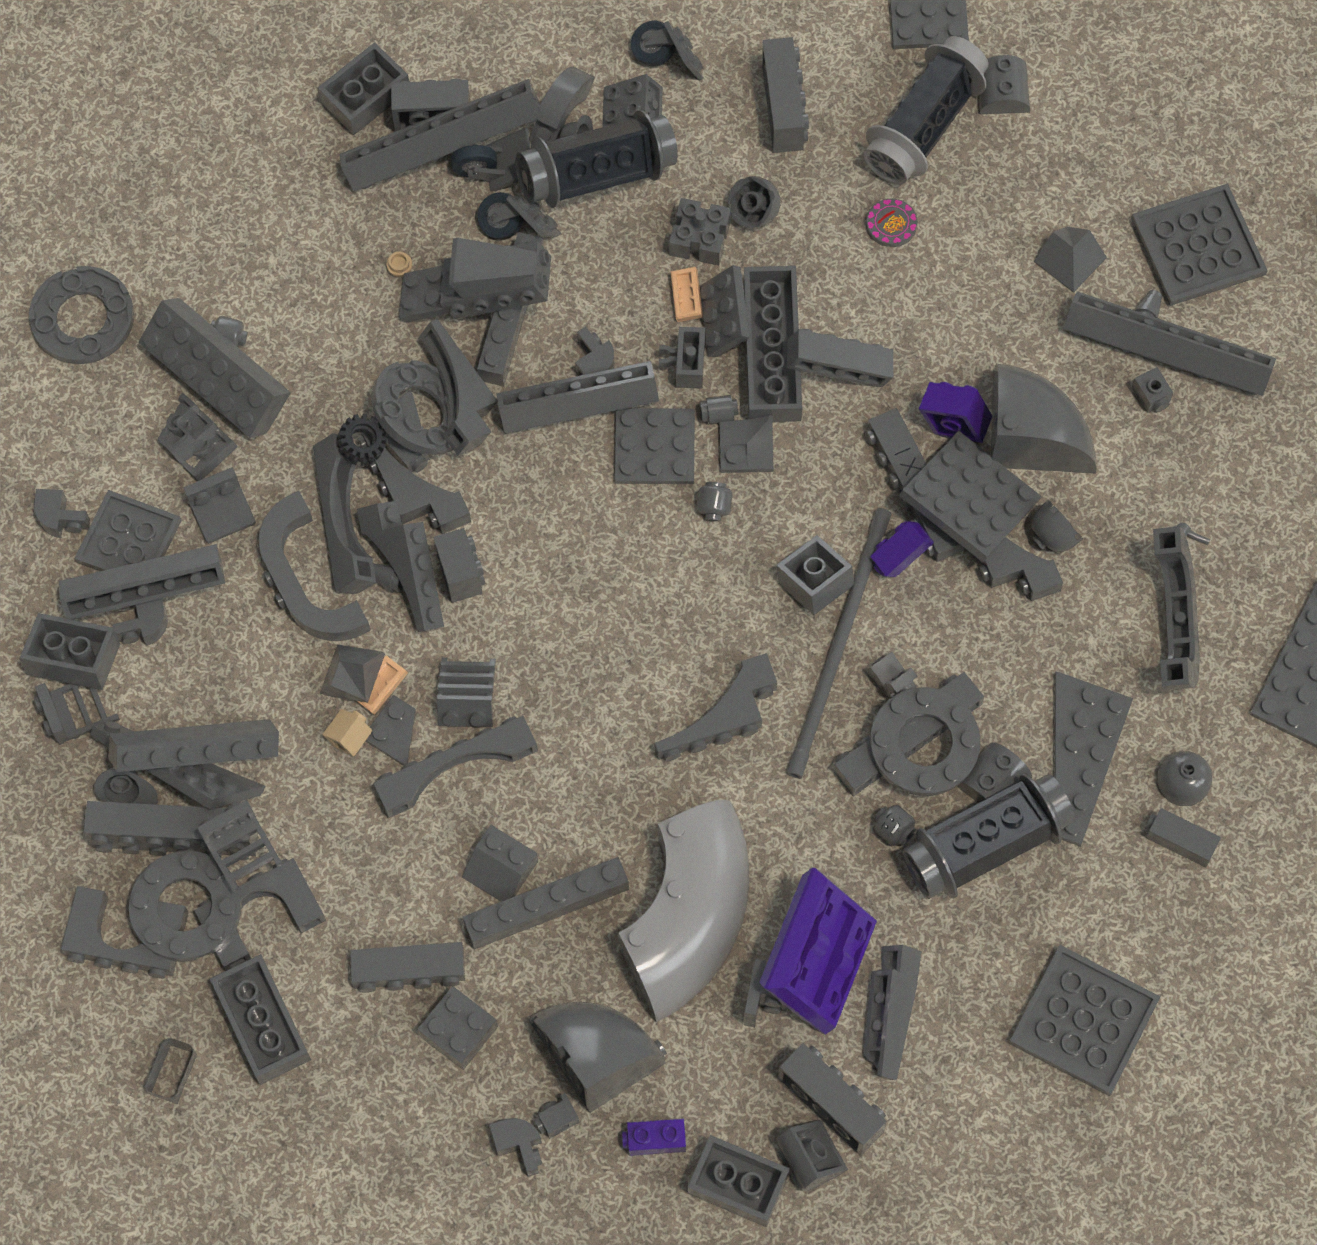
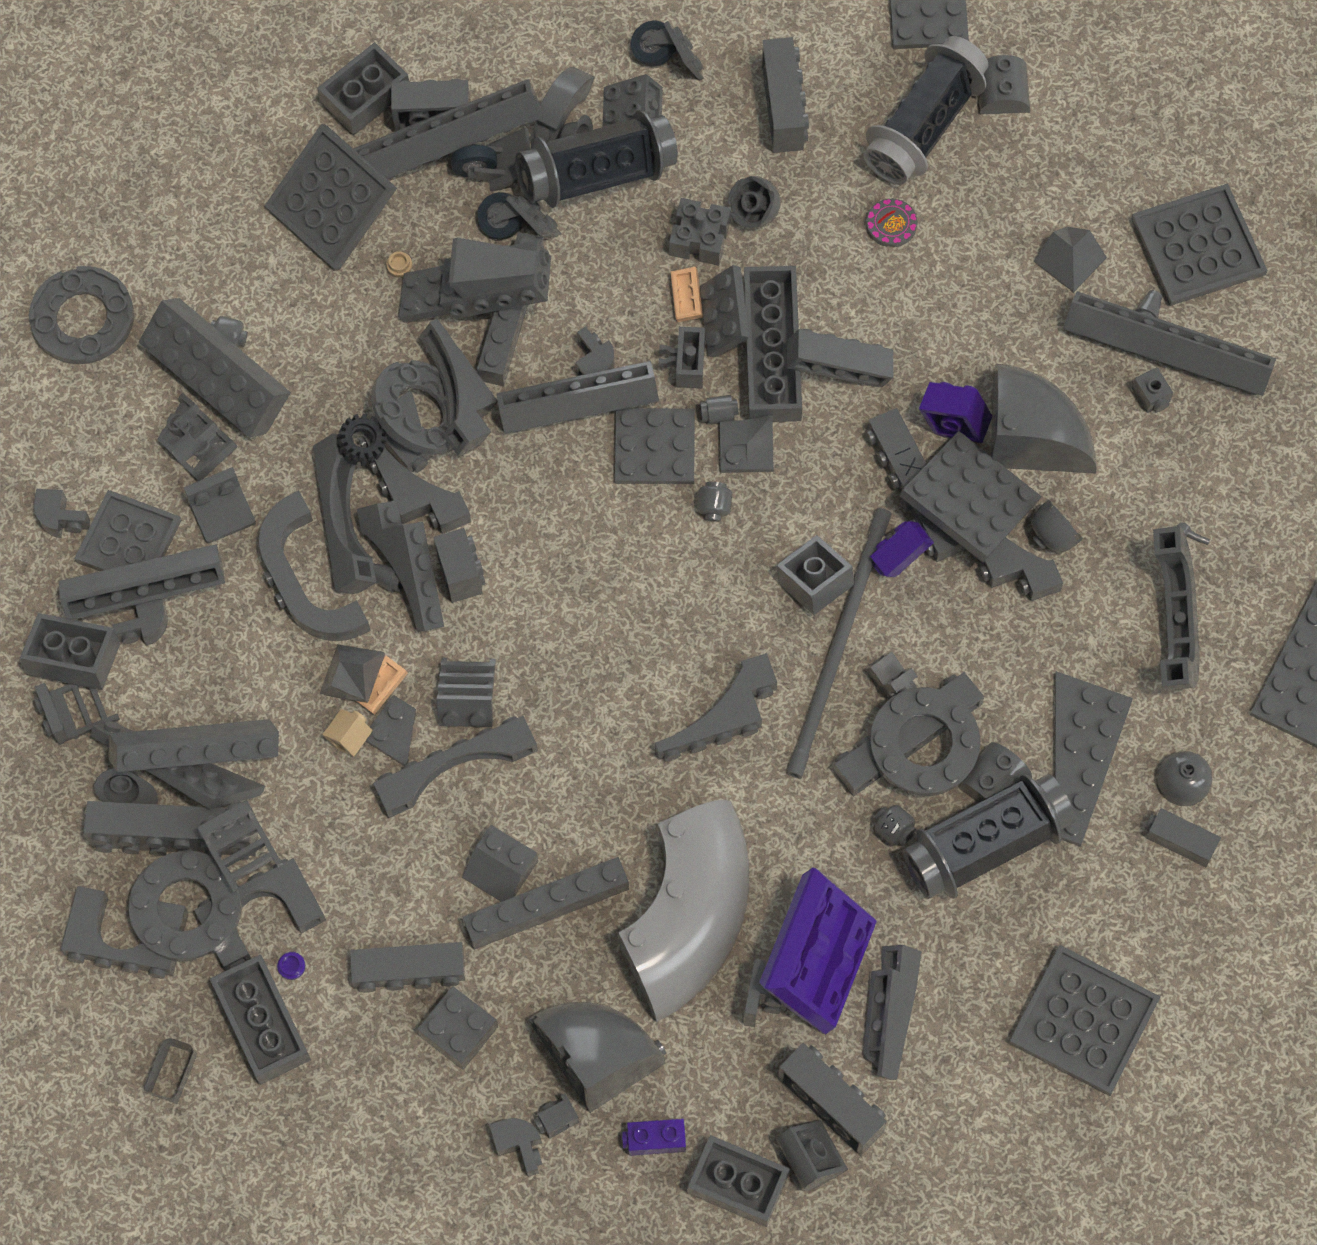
(291, 965): none -> dark purple plate
(330, 196): none -> dark grey plate

